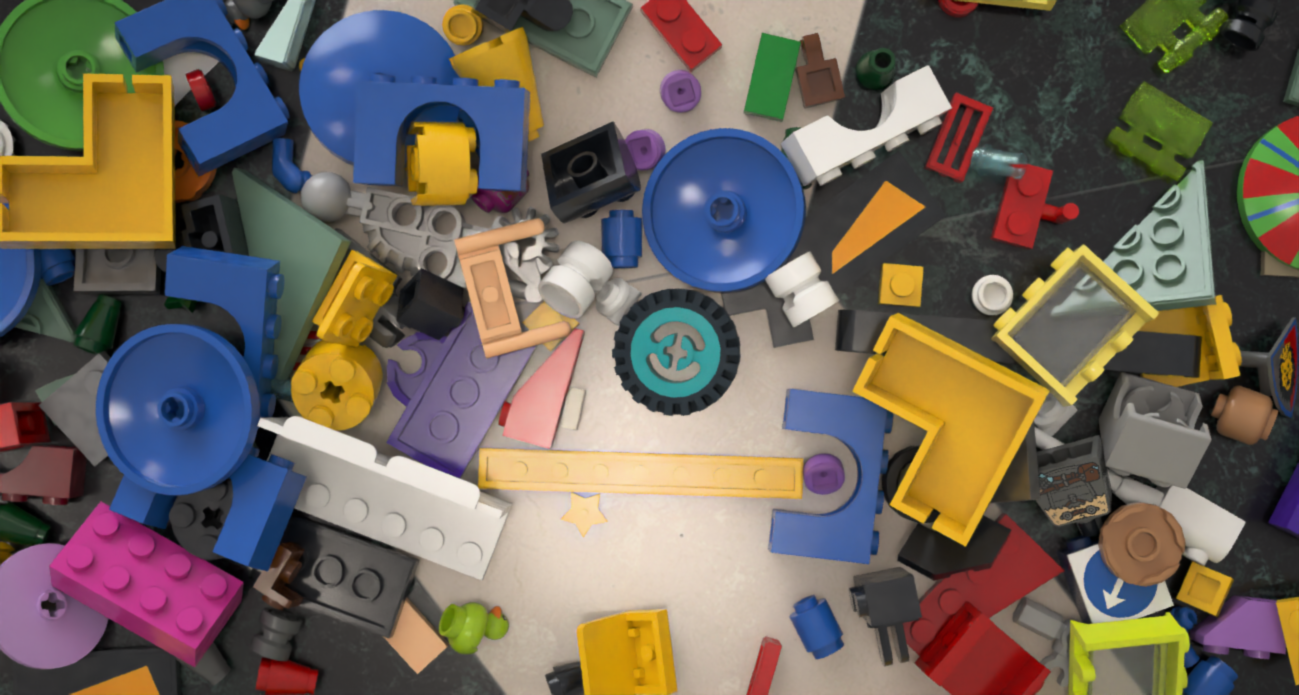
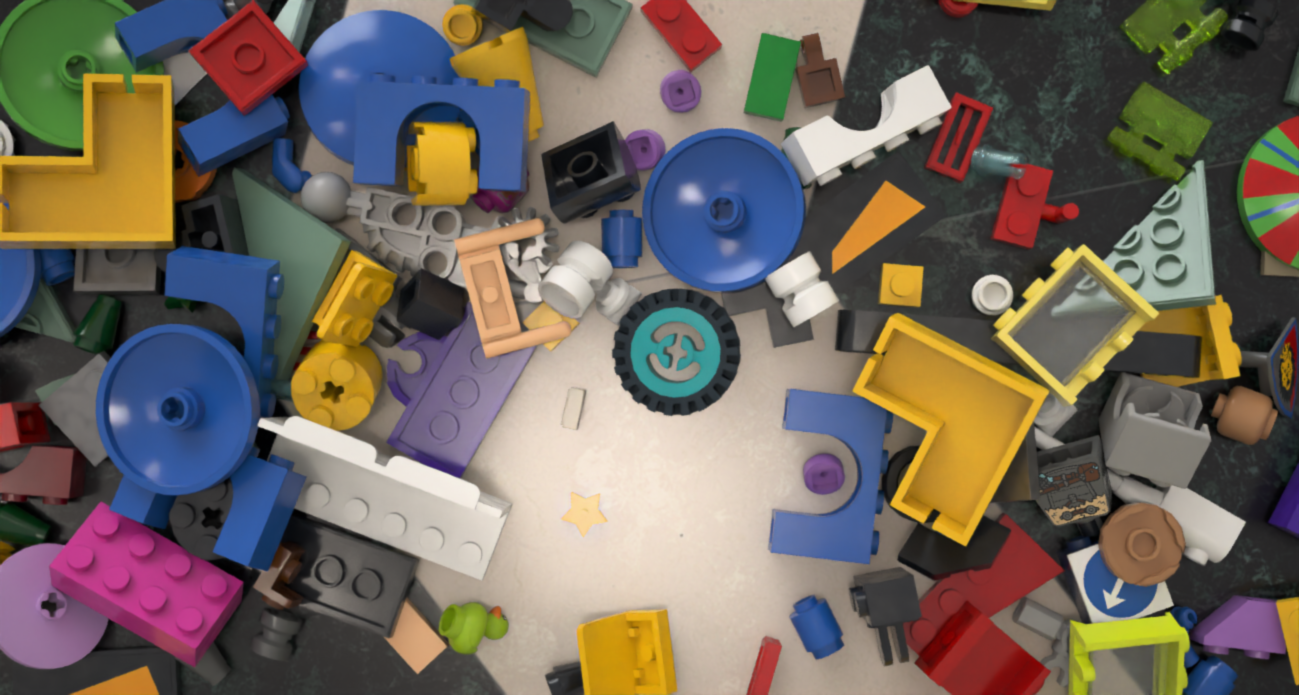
(201, 89): red tile -> none
(248, 58): none -> red tile
(285, 678): red cone -> none
(540, 401): slope -> none
(640, 473): yellow tile -> none
(873, 76): dark green cone -> none
(1205, 589): yellow plate -> none

